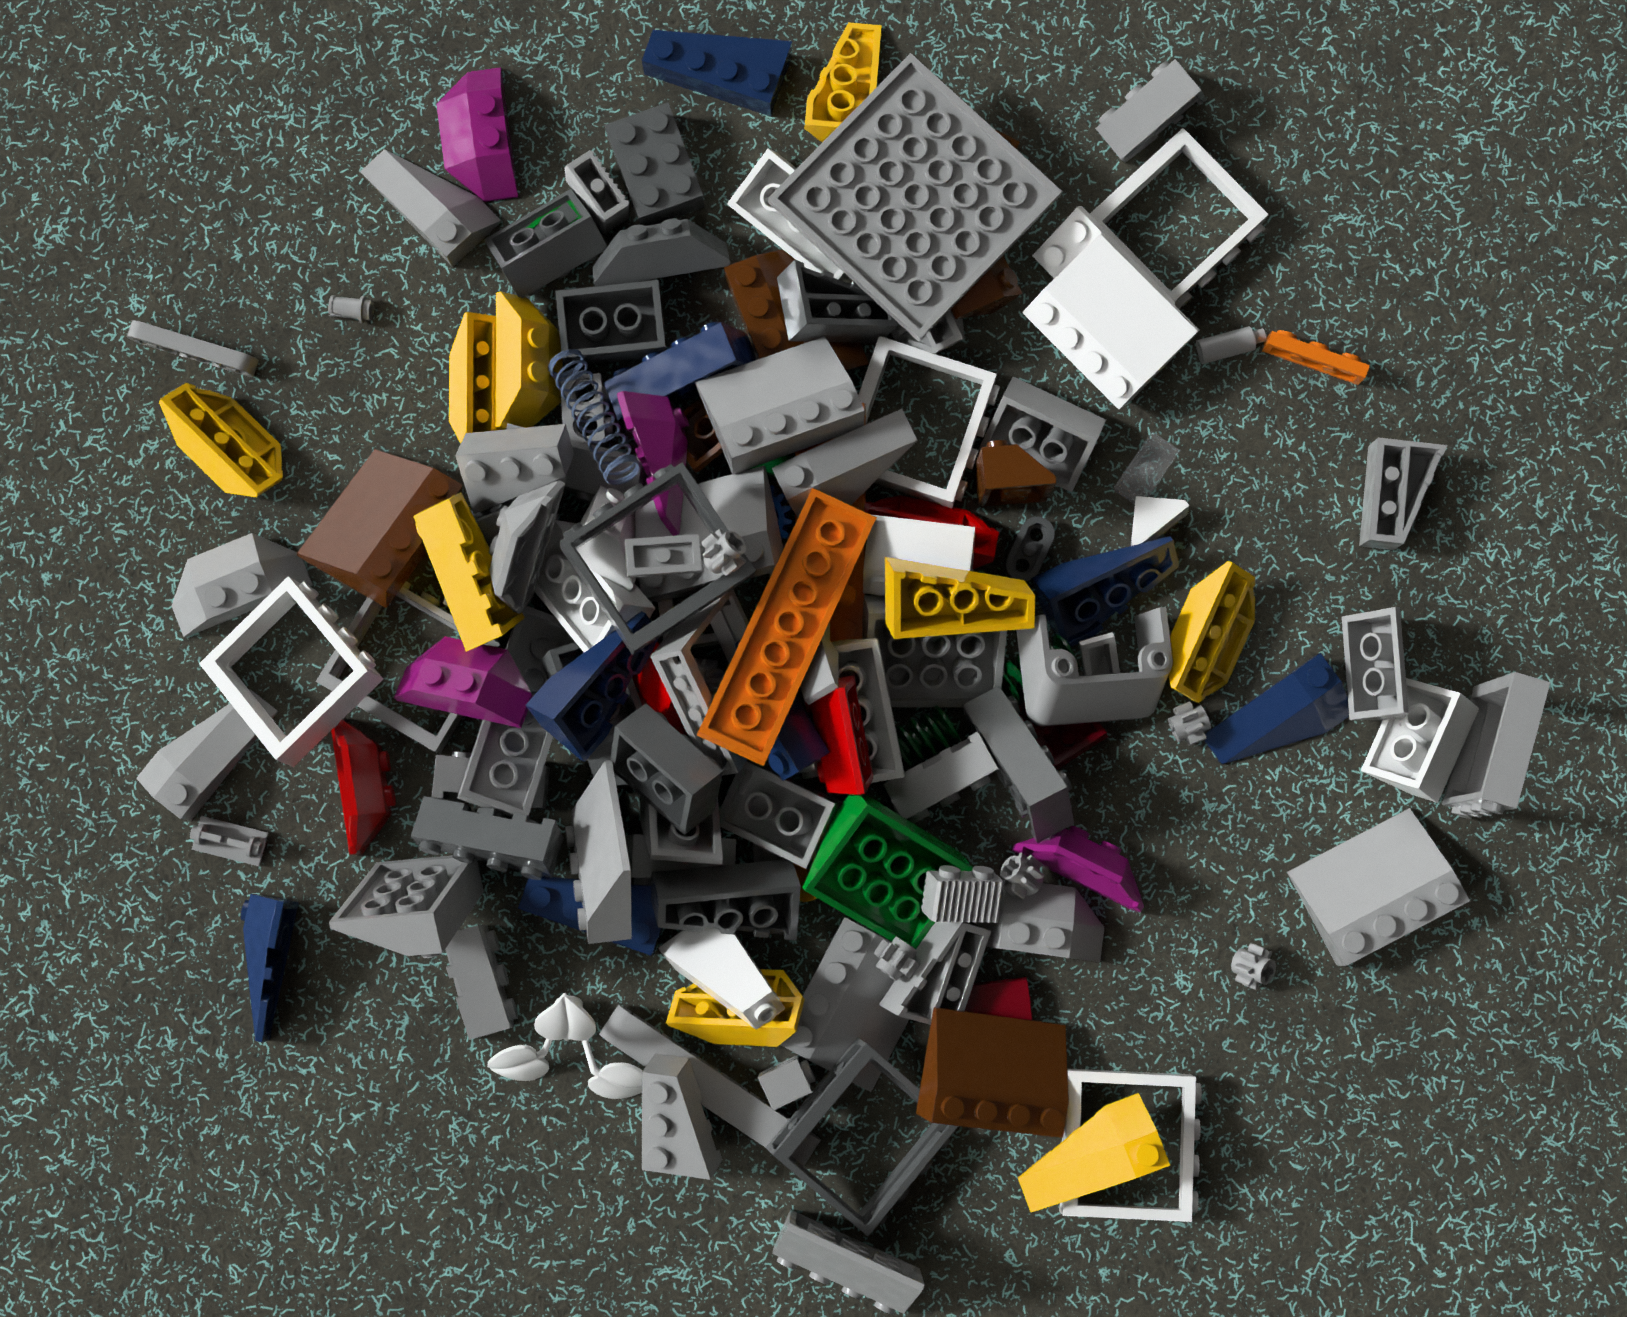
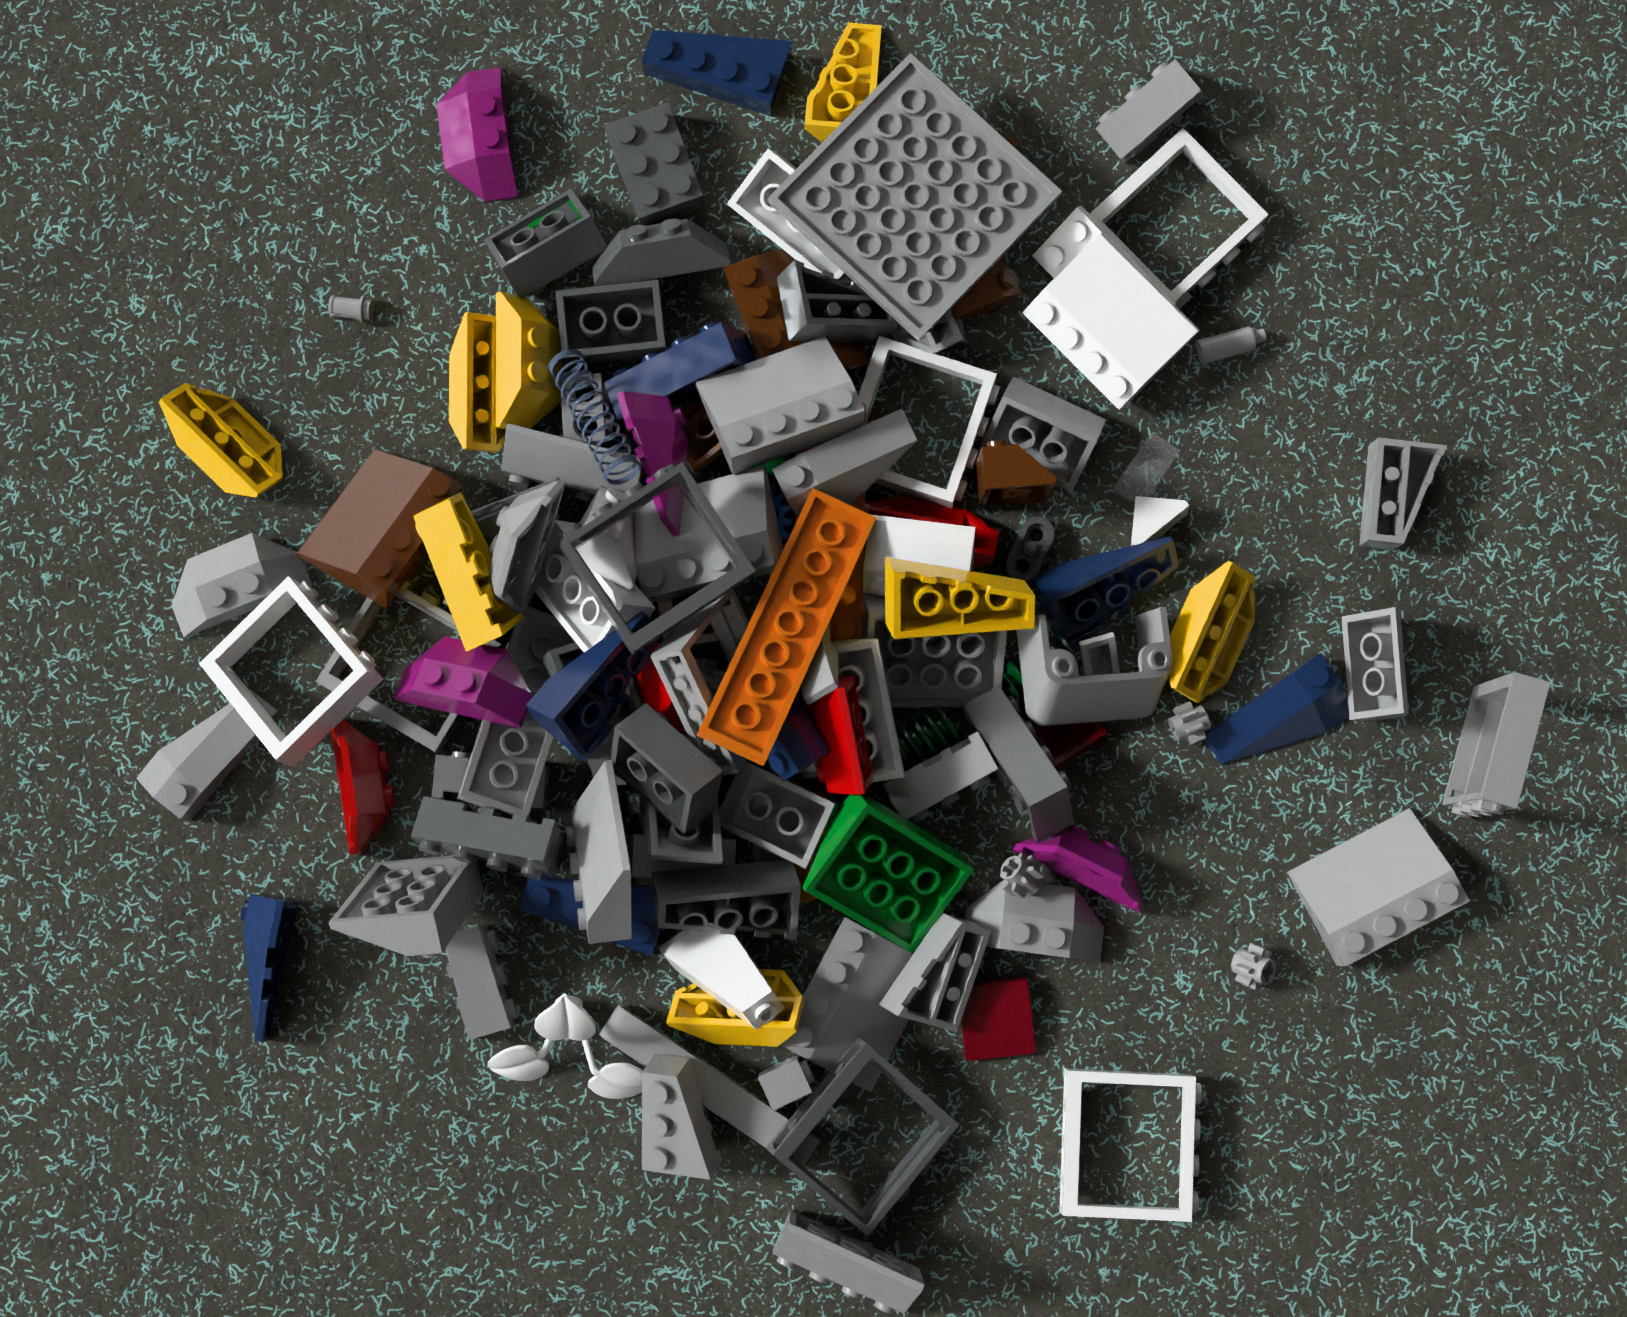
(192, 348): light grey beam -> none
(229, 840): light grey hinge -> none
(438, 210): light grey wedge -> none
(512, 462): light grey wedge -> none
(597, 191): light grey brick -> none
(663, 555): light grey plate -> none
(723, 552): light grey gear -> none
(896, 958): light grey gear -> none
(962, 895): light grey brick -> none
(995, 1073): reddish brown slope -> none
(1102, 1153): yellow wedge -> none
(1316, 356): orange plate -> none
(1422, 747): white slope -> none

